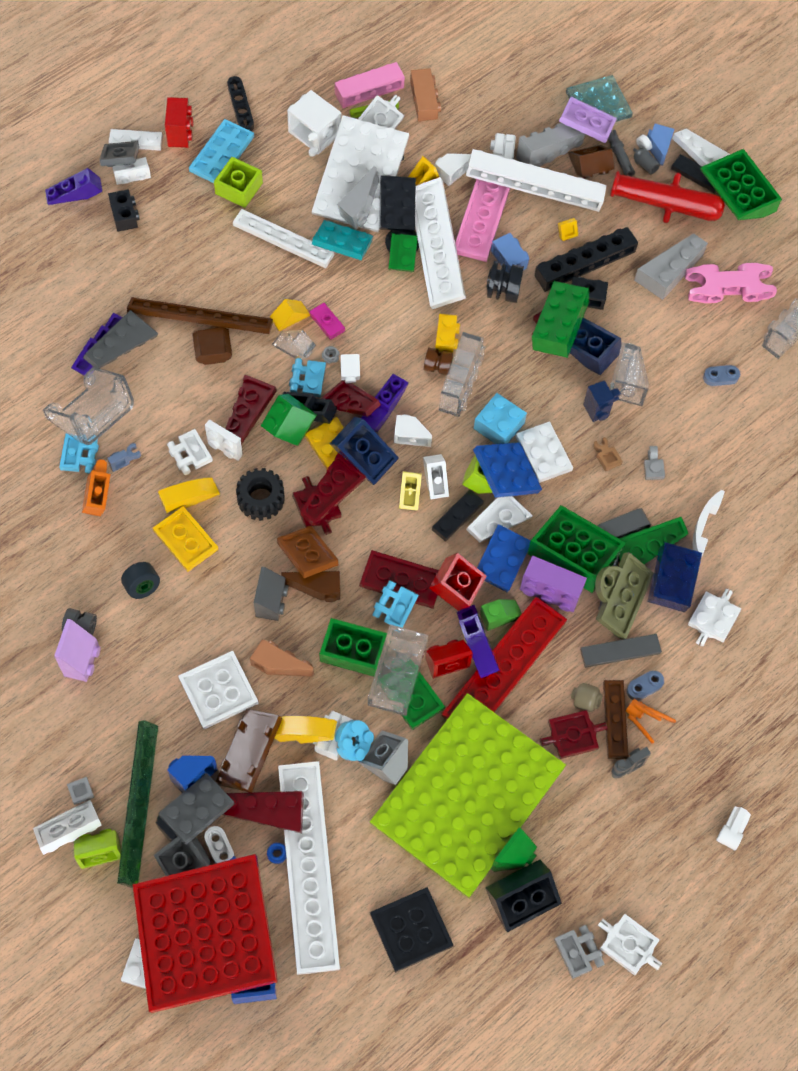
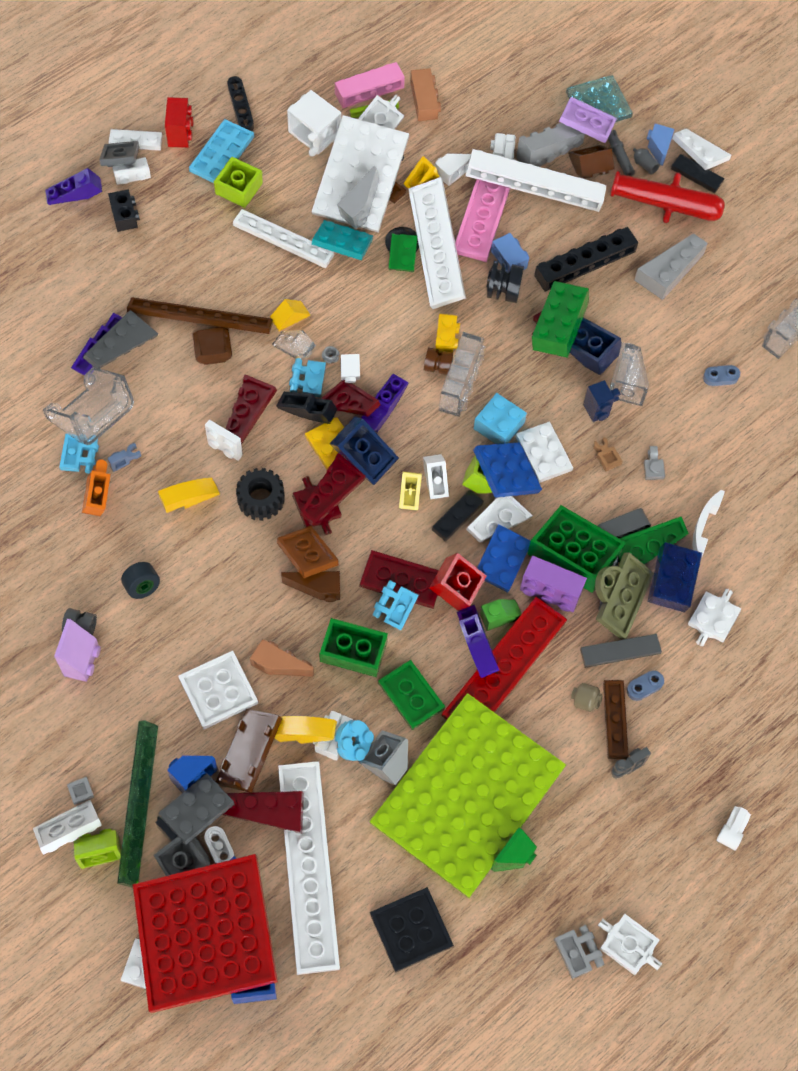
(185, 539): yellow plate -> none
(195, 449): white plate -> none
(270, 595): dark grey slope -> none
(276, 847): blue plate -> none
(288, 419): green slope -> none
(327, 321): dark pink plate -> none
(397, 203): black plate -> none
(398, 670): clear brick -> none
(411, 432): white slope -> none
(448, 658): red slope -> none
(524, 895): black slope -> none
(568, 229): yellow tile -> none
(573, 734): dark red plate -> none
(597, 291): black brick -> none
(638, 709): orange plant -> none
(644, 142): white tile -> none
(740, 282): bright pink piece -> none
(742, 186): green slope -> none

